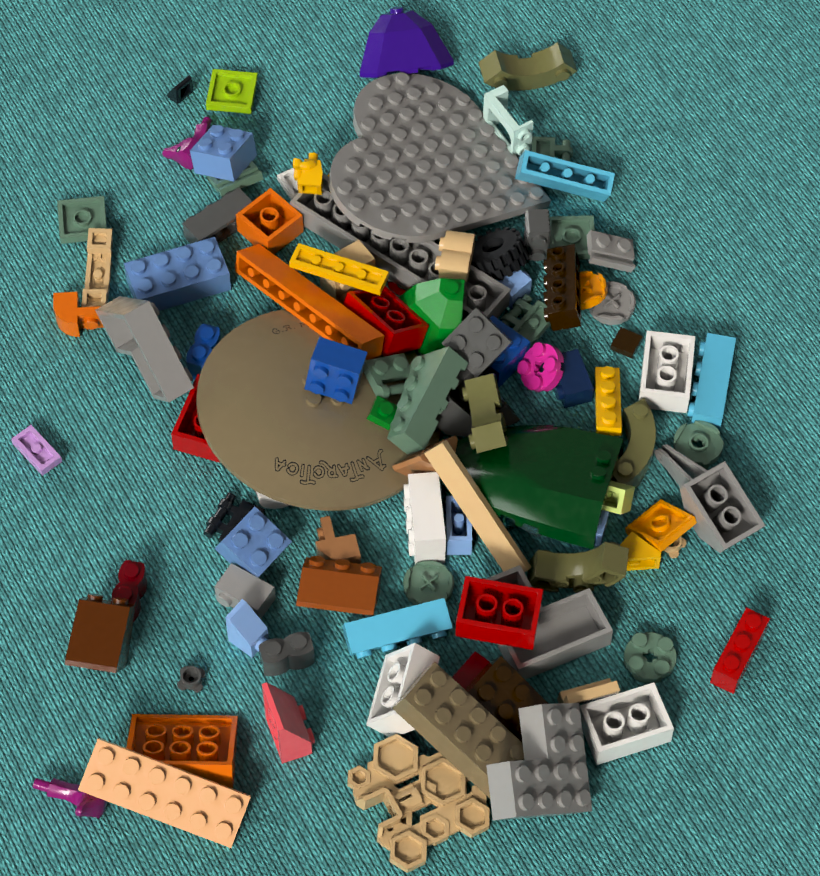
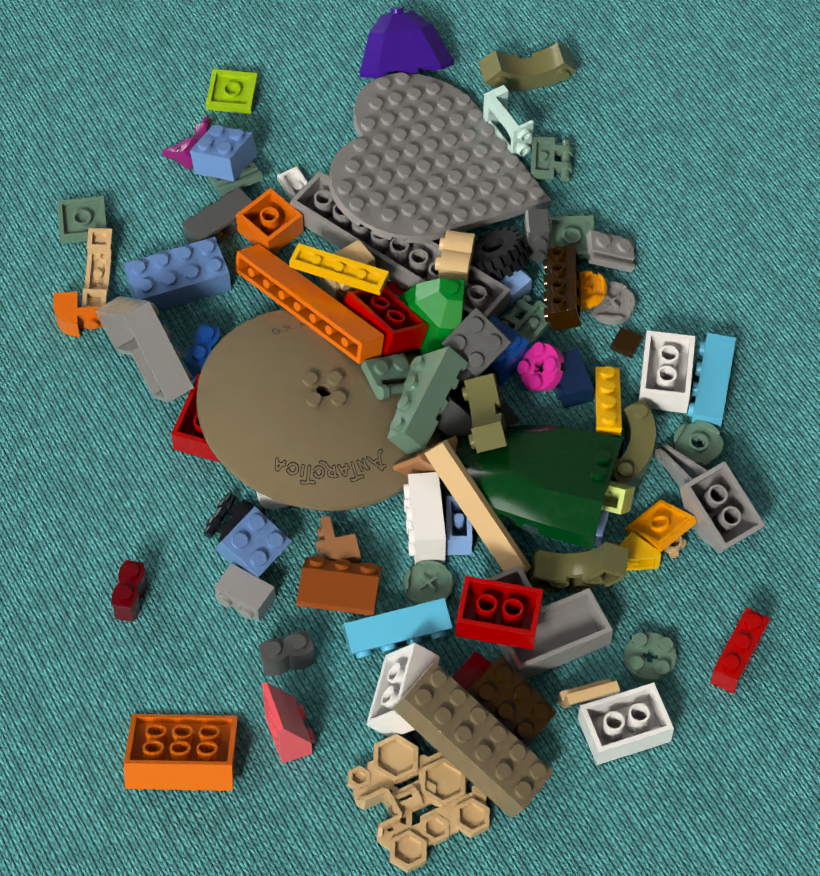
(36, 450): lavender plate -> none
(86, 804): magenta animal -> none
(101, 634): reddish brown slope -> none
(164, 792): light nougat plate -> none
(181, 91): black slope -> none
(191, 672): dark grey plate -> none
(245, 628): light blue slope -> none
(308, 174): yellow piece -> none
(335, 370): blue brick -> none
(382, 412): green plate -> none
(553, 771): light grey piece -> none
(564, 175): medium azure brick -> none

